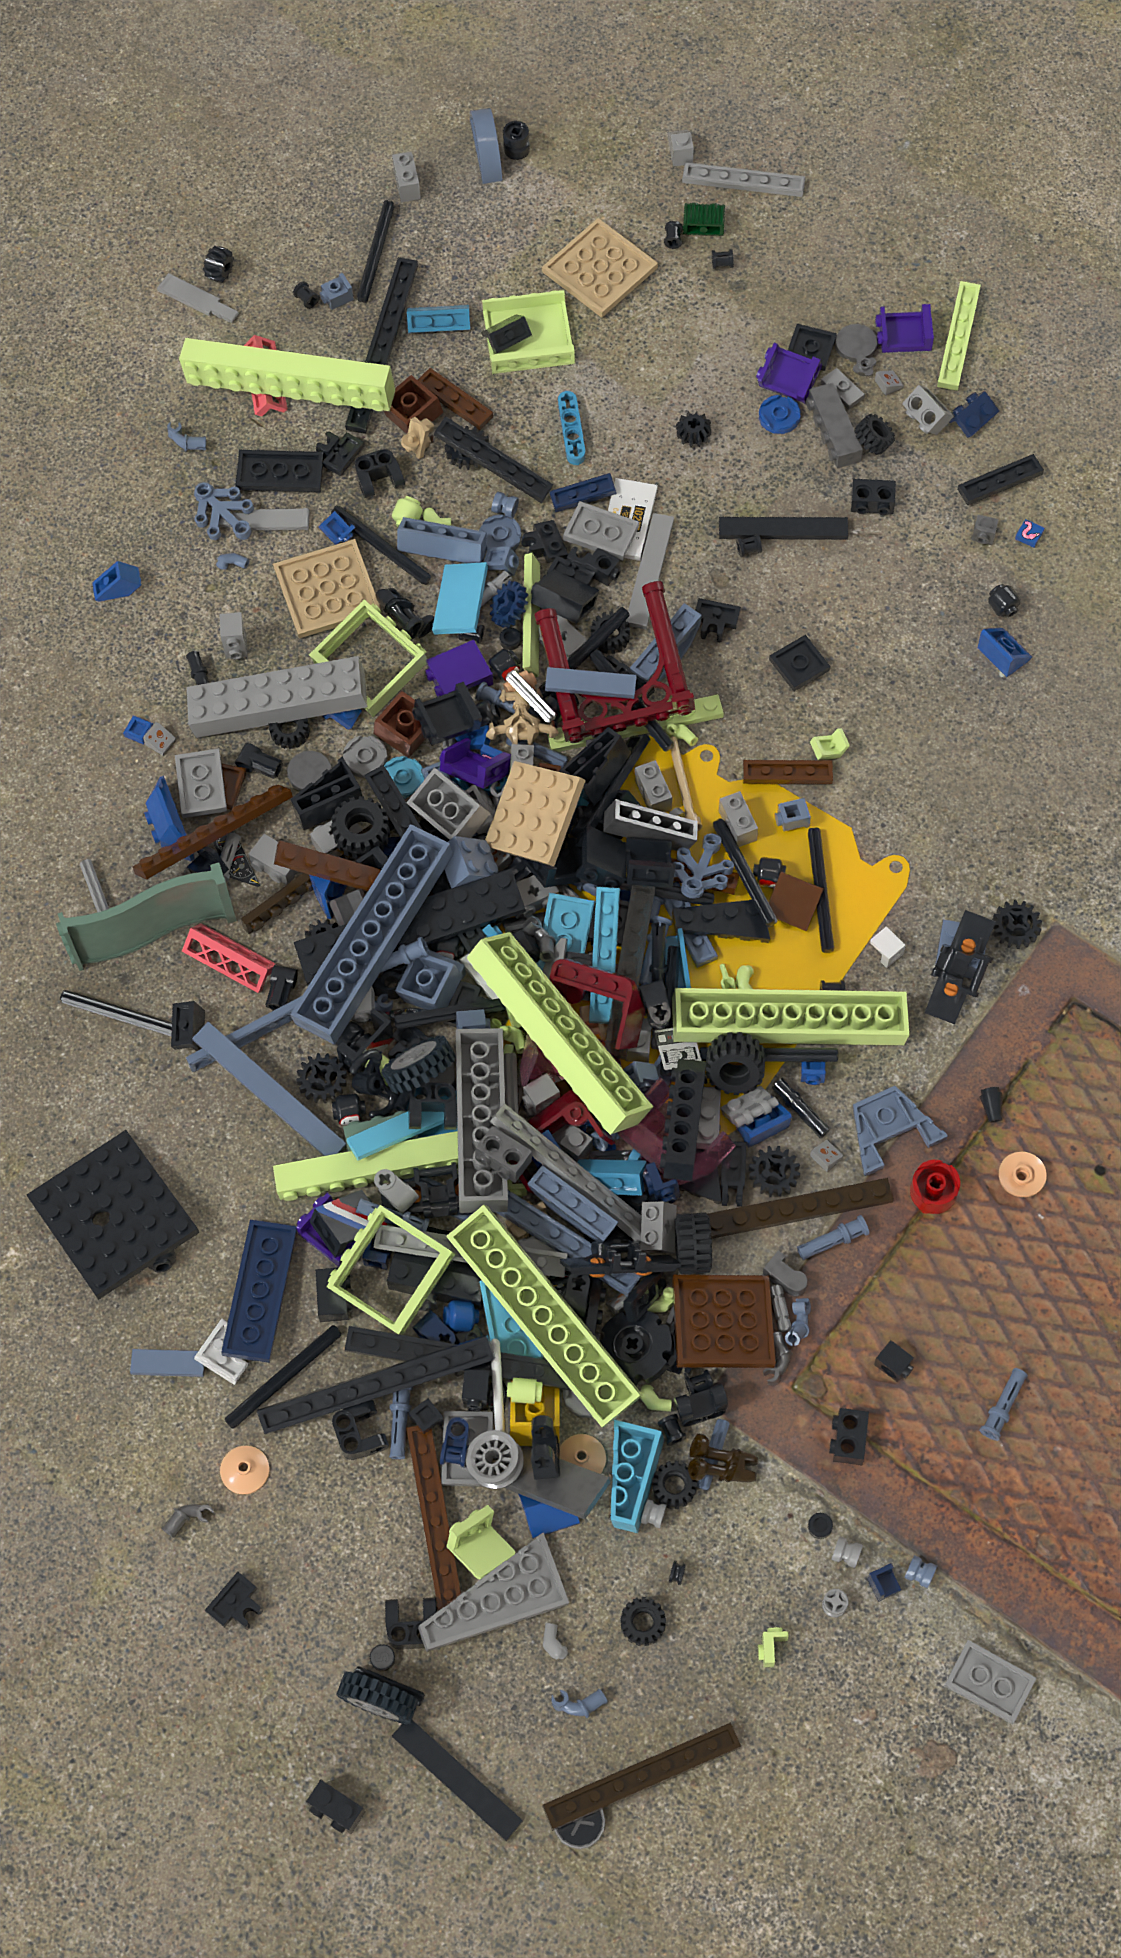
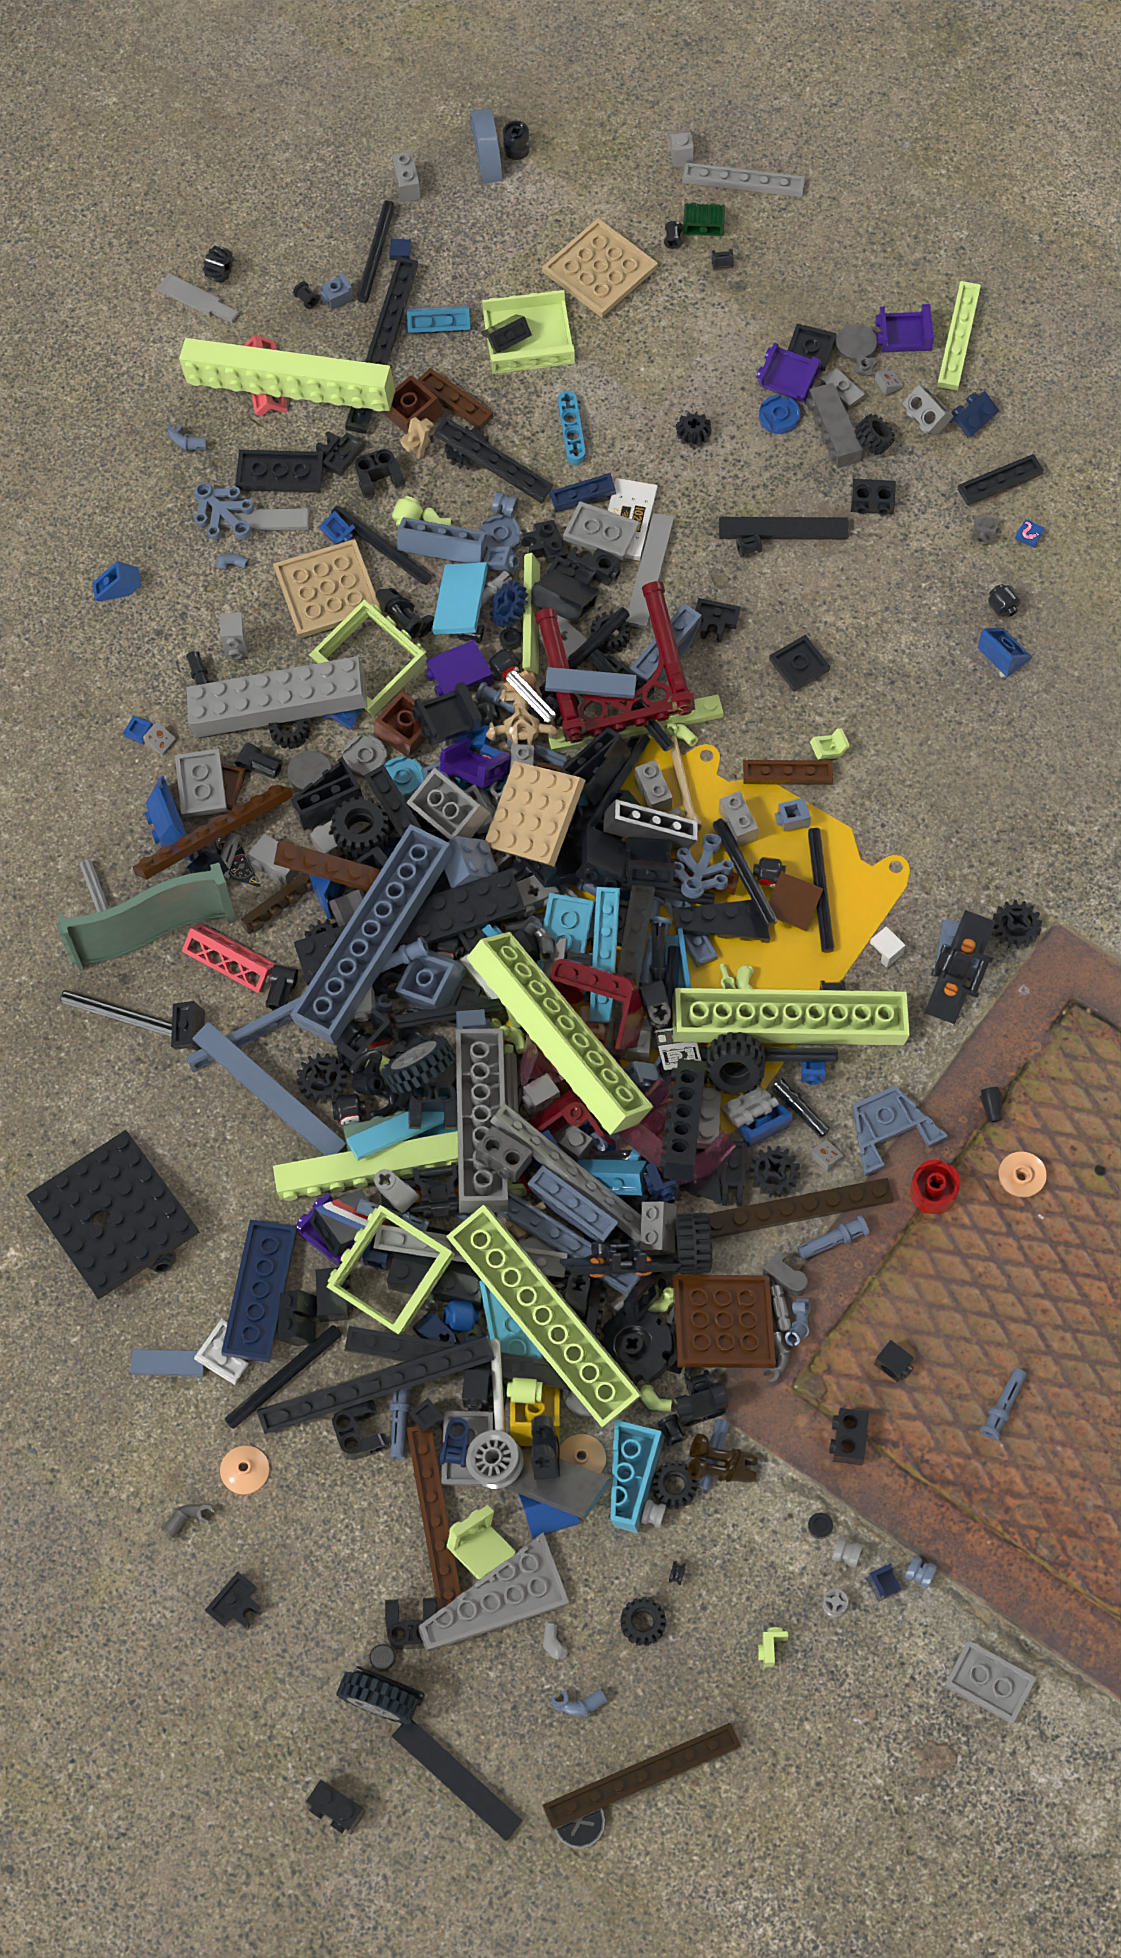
(291, 1325): none -> black piece
(399, 248): none -> dark blue tile

